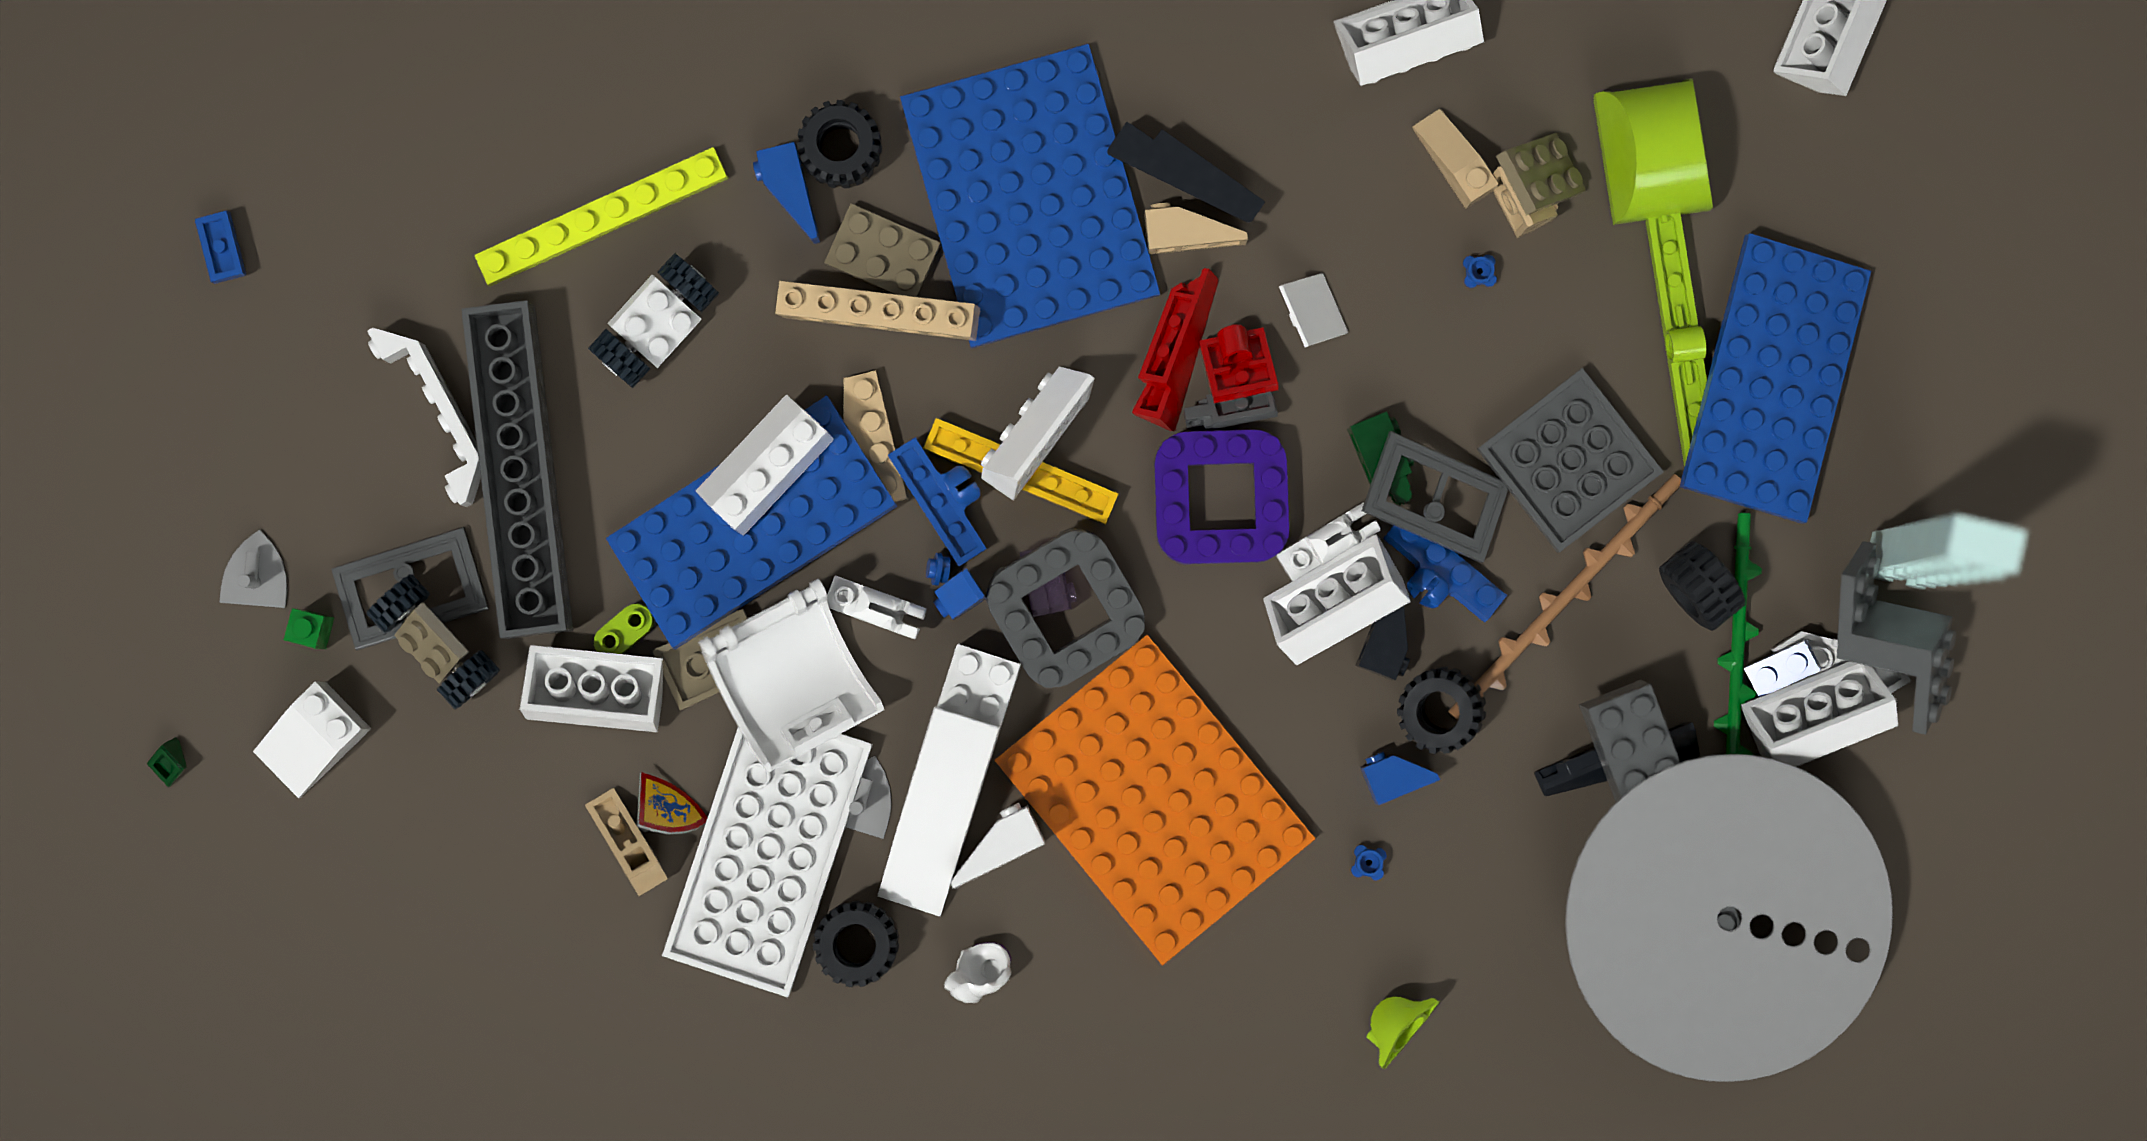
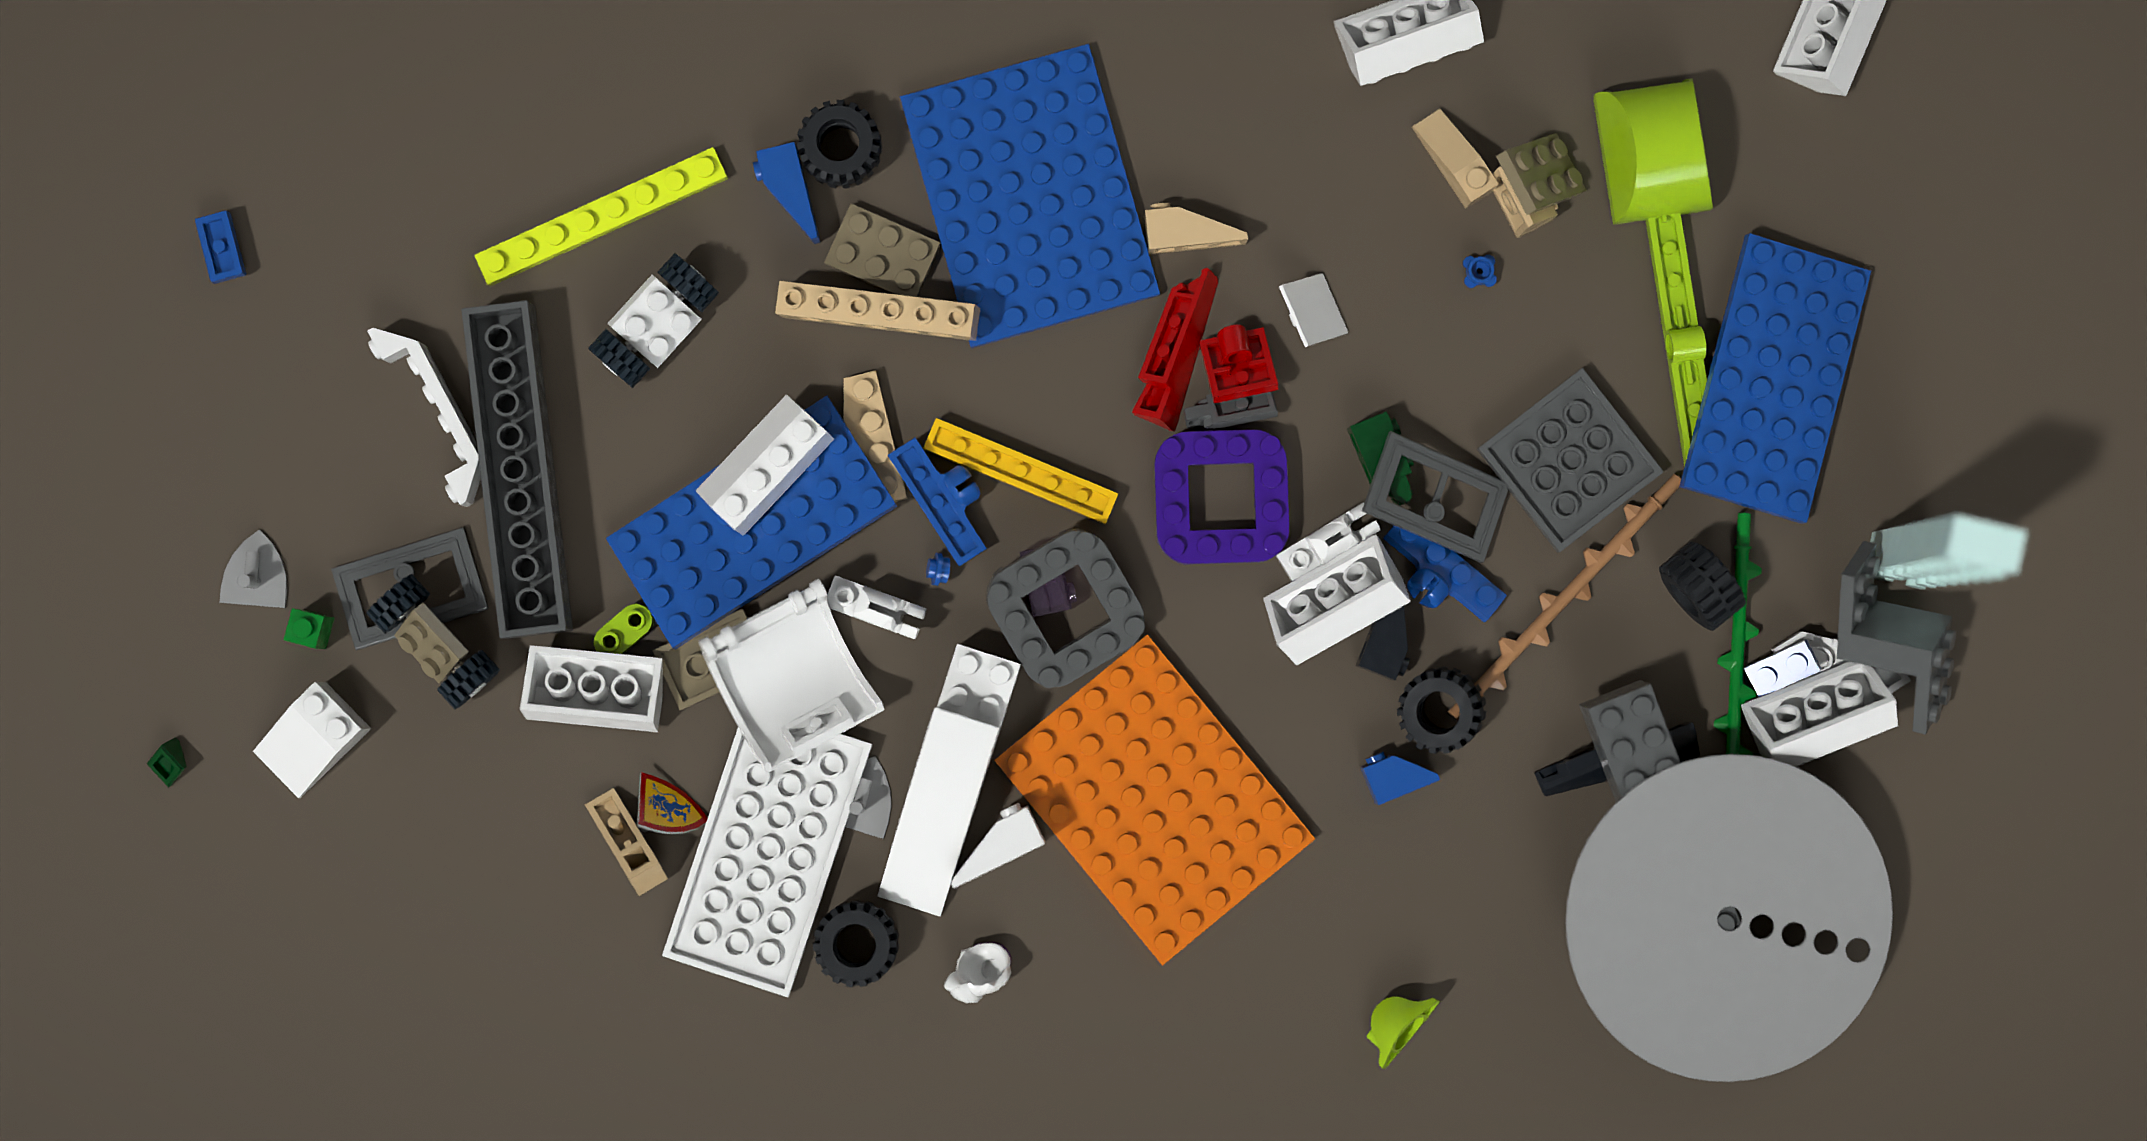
(958, 595): blue slope -> none
(1037, 430): white slope -> none
(1184, 169): black wedge -> none
(1375, 869): blue plate -> none

